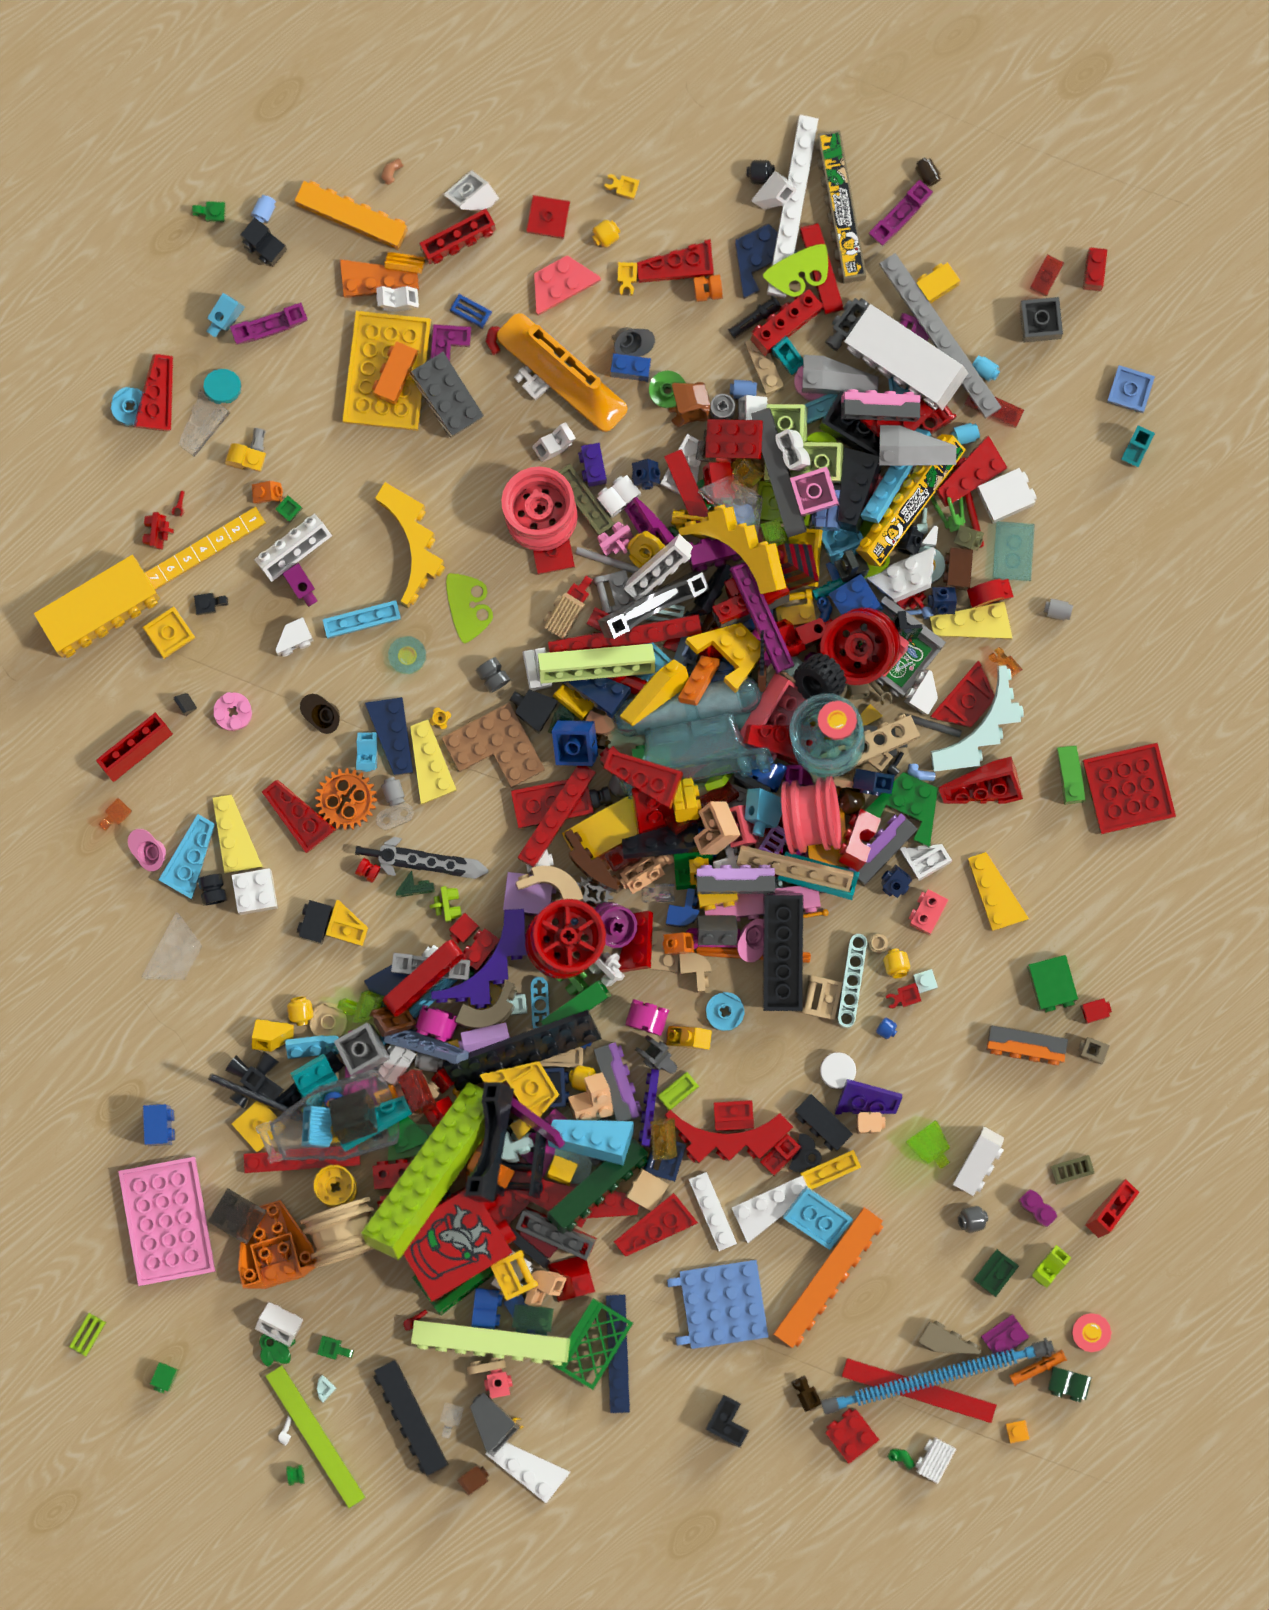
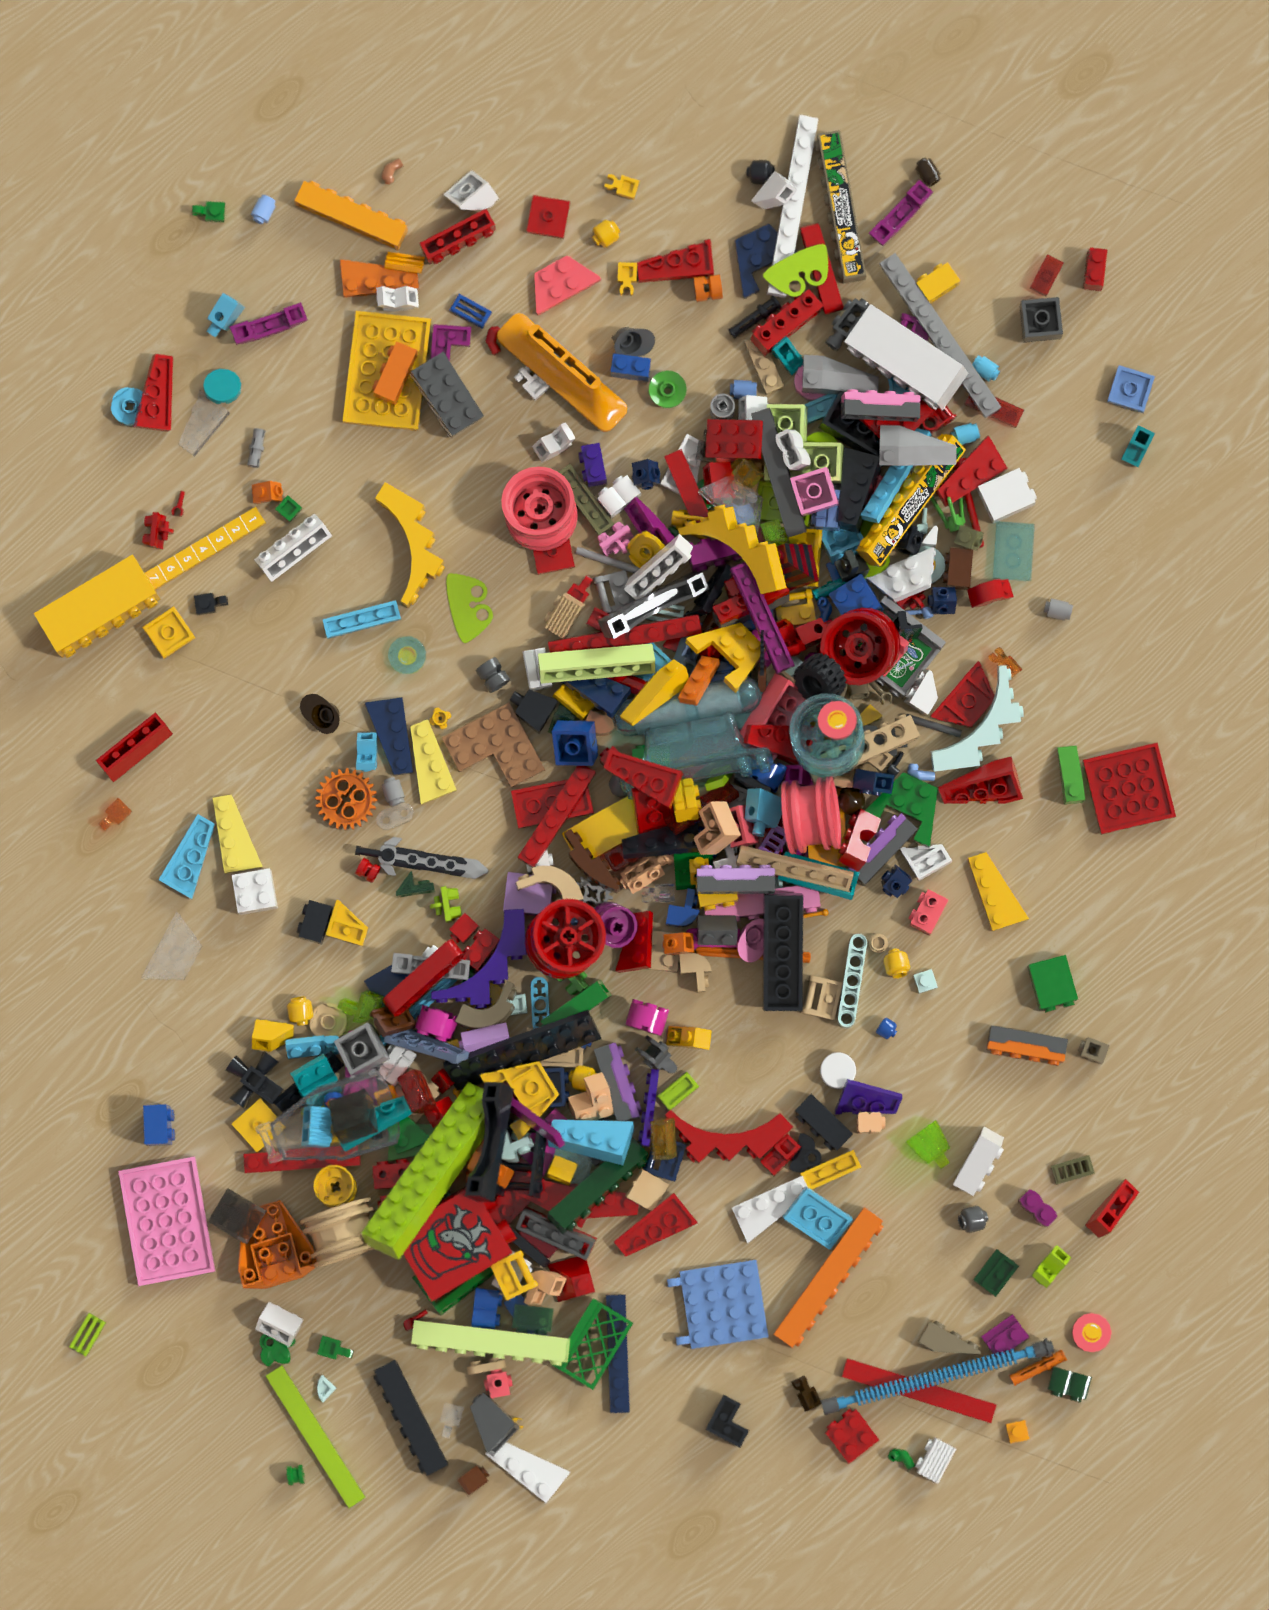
(146, 849): bright pink piece -> none
(164, 1377): green brick -> none
(185, 703): black slope -> none
(212, 889): black wheel -> none
(237, 721): bright pink plate -> none
(244, 457): yellow brick -> none
(248, 1093): black bar -> none
(259, 240): black brick -> none
(283, 1436): white hand -> none
(294, 636): white slope -> none
(296, 576): magenta torso -> none
(299, 818): red wing -> none
(428, 1063): light grey brick -> none
(602, 741): dark brown plate -> none
(604, 794): black wheel -> none
(609, 965): white hips -> none
(691, 403): dark orange piece -> none
(712, 1211): white plate -> none
(714, 1014): medium azure plate -> none
(733, 1115): red plate -> none
(907, 995): red plate -> none
(978, 622): light yellow wing -> none
(1096, 1010): red brick -> none

